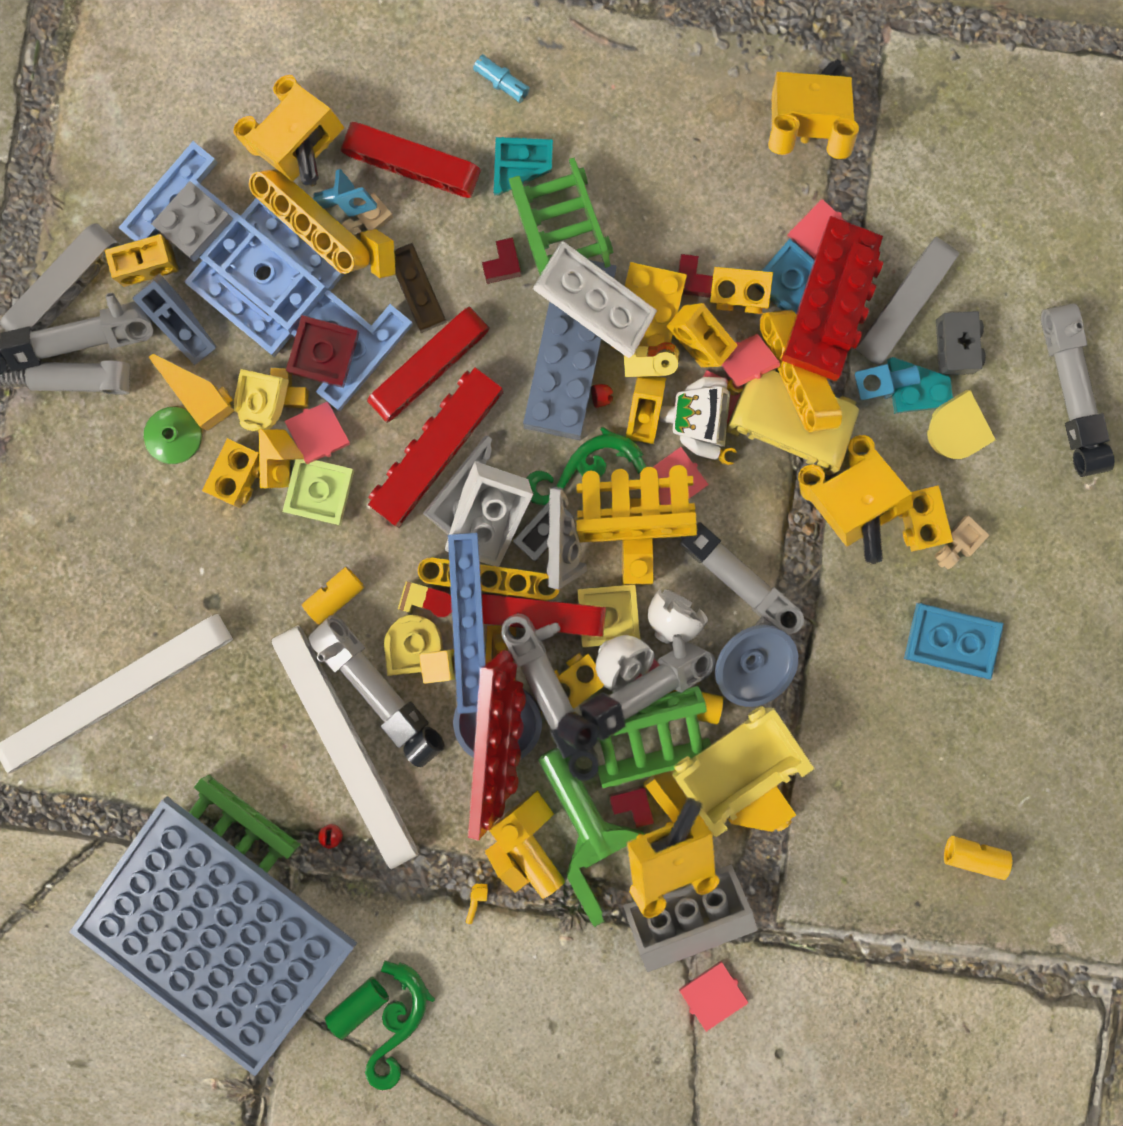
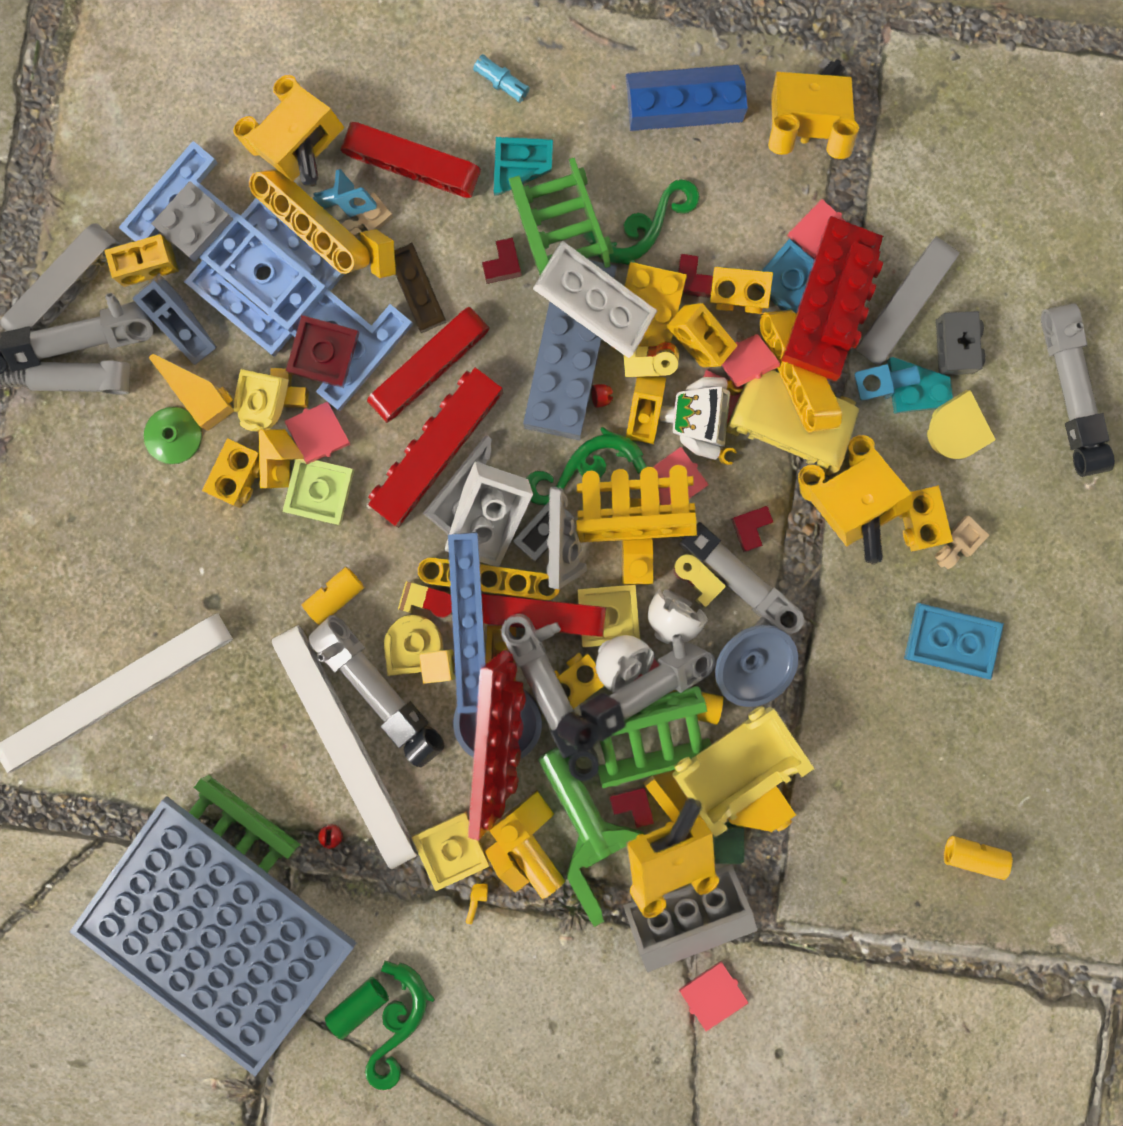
(449, 852): none -> light yellow plate
(651, 228): none -> green plant
(686, 97): none -> blue slope
(699, 577): none -> light yellow leg
(729, 845): none -> clear green panel
(747, 525): none -> dark red piece

